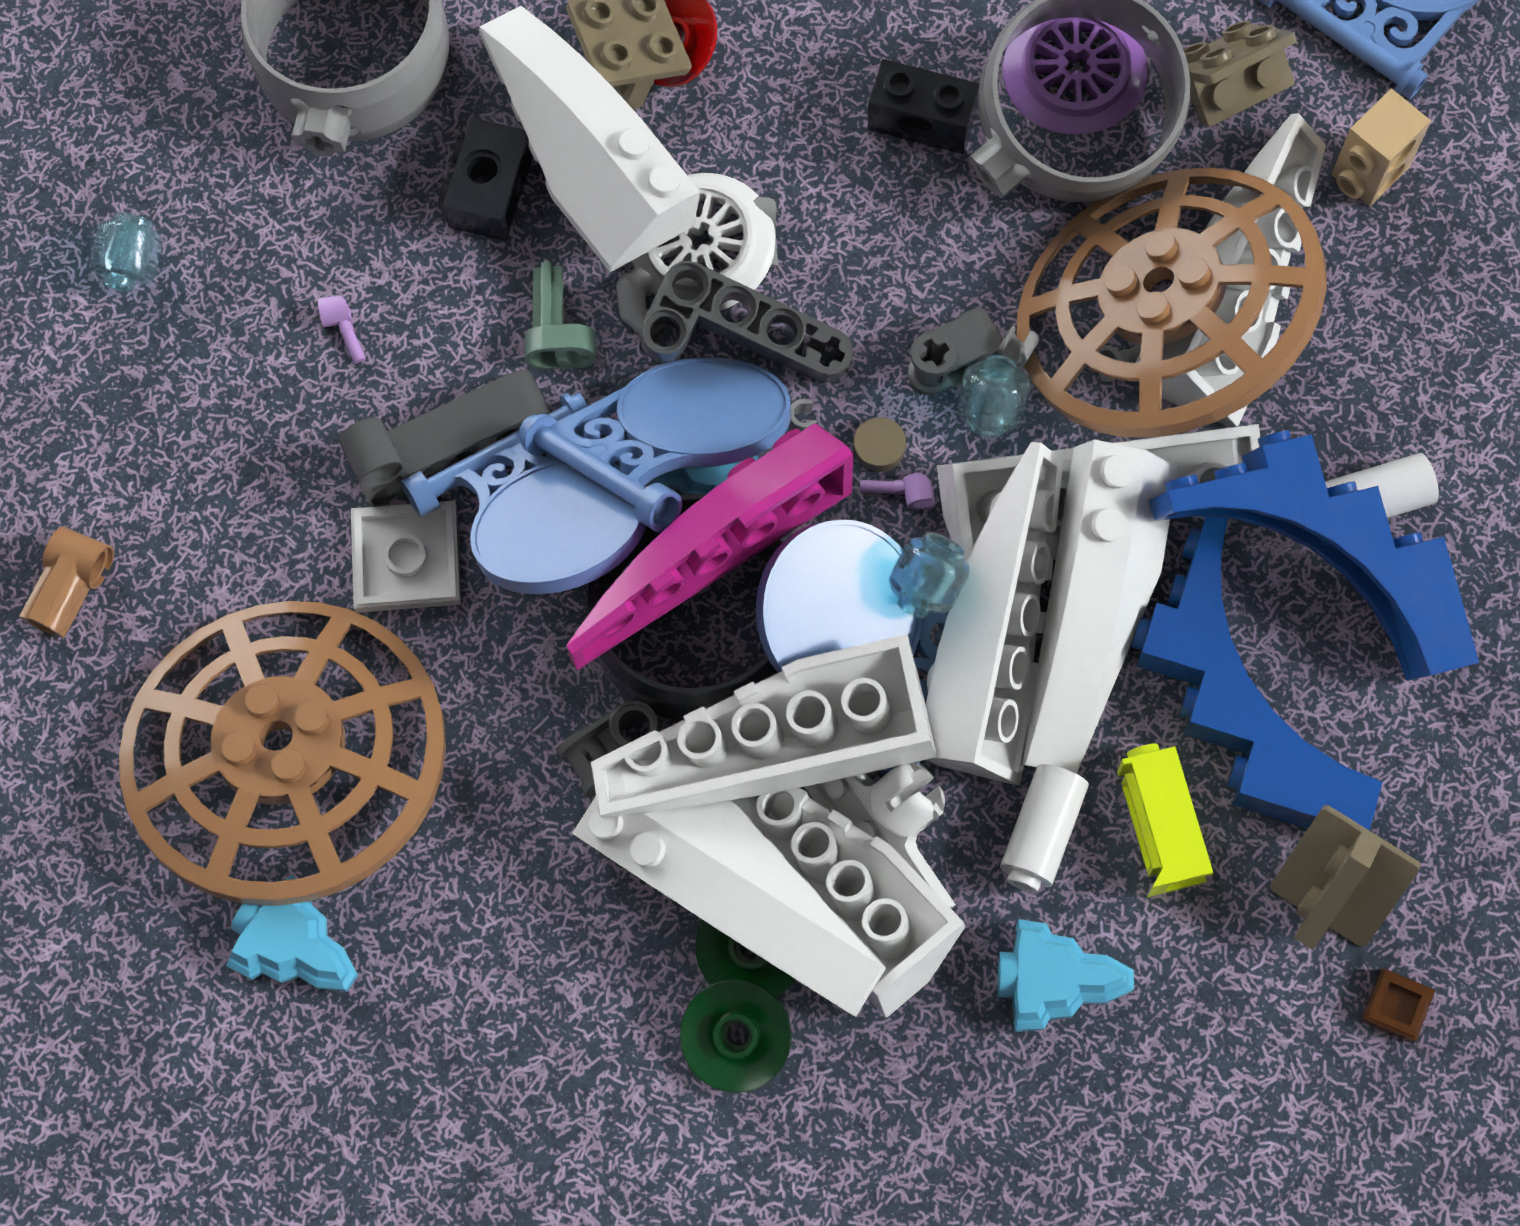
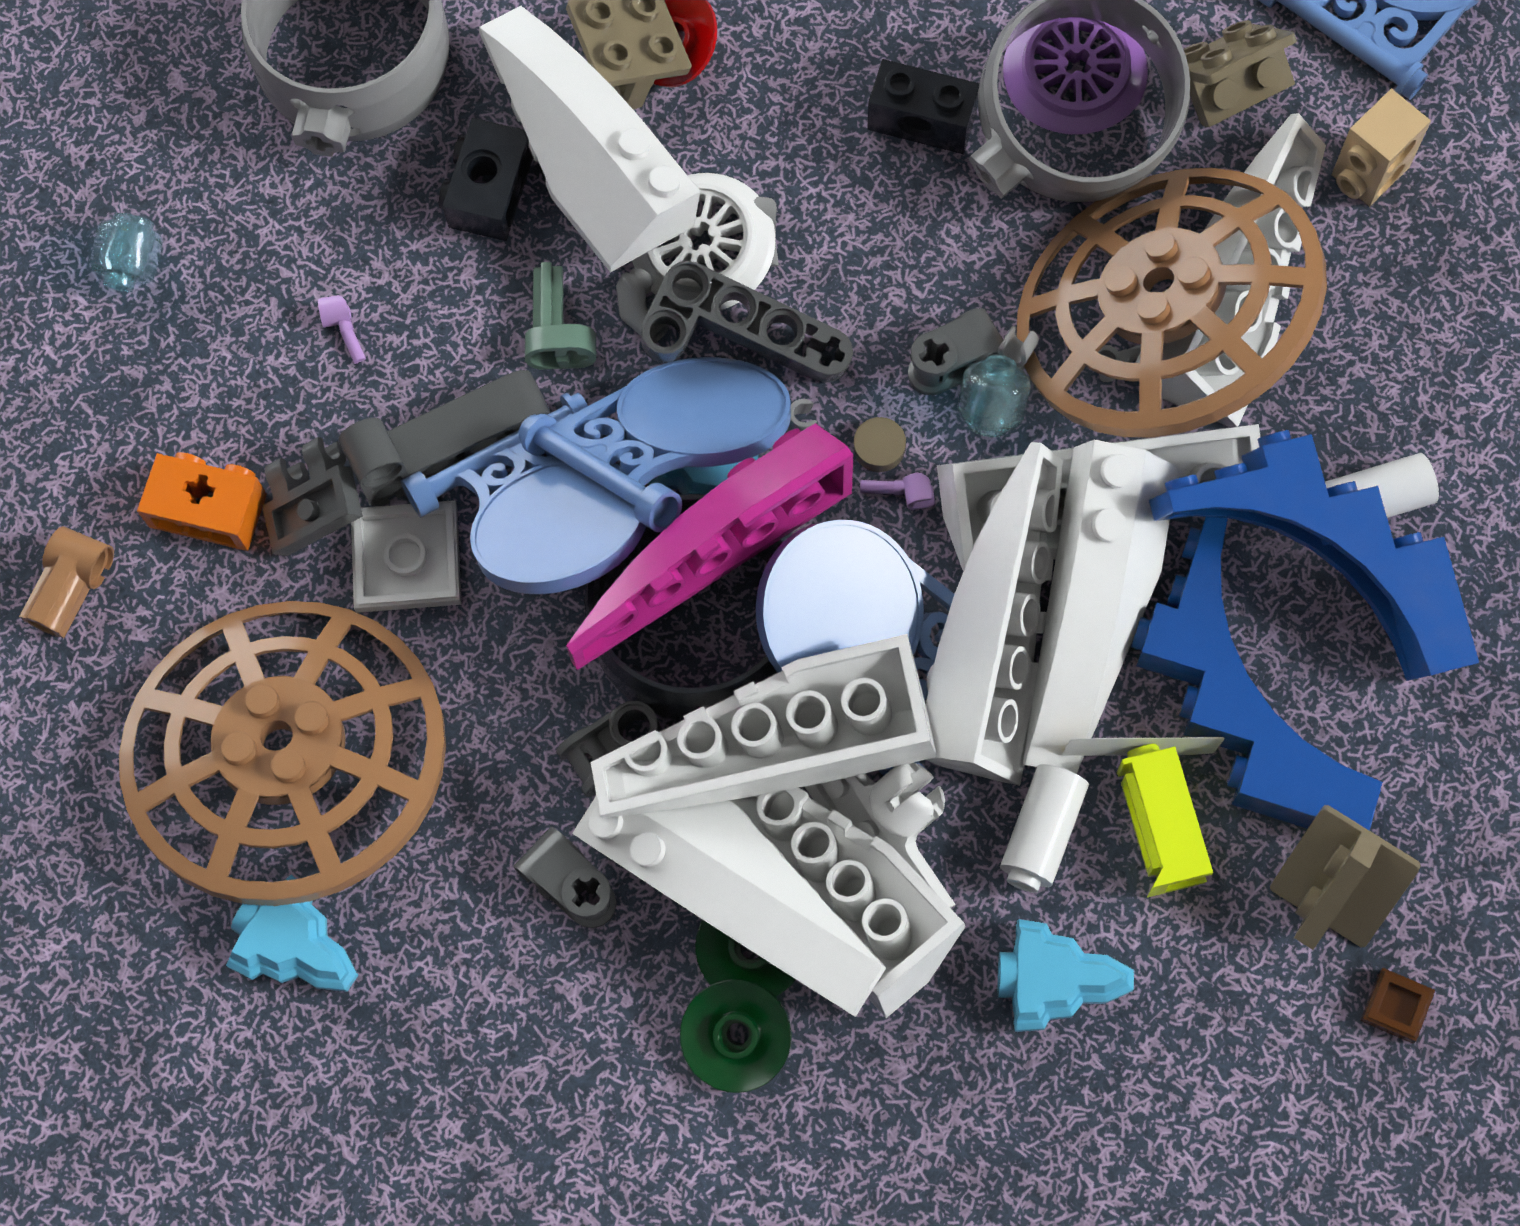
(223, 519): none -> orange brick
(309, 508): none -> dark grey plate
(563, 874): none -> dark grey piece
(929, 575): clear light blue head -> none
(1121, 746): none -> white sticker

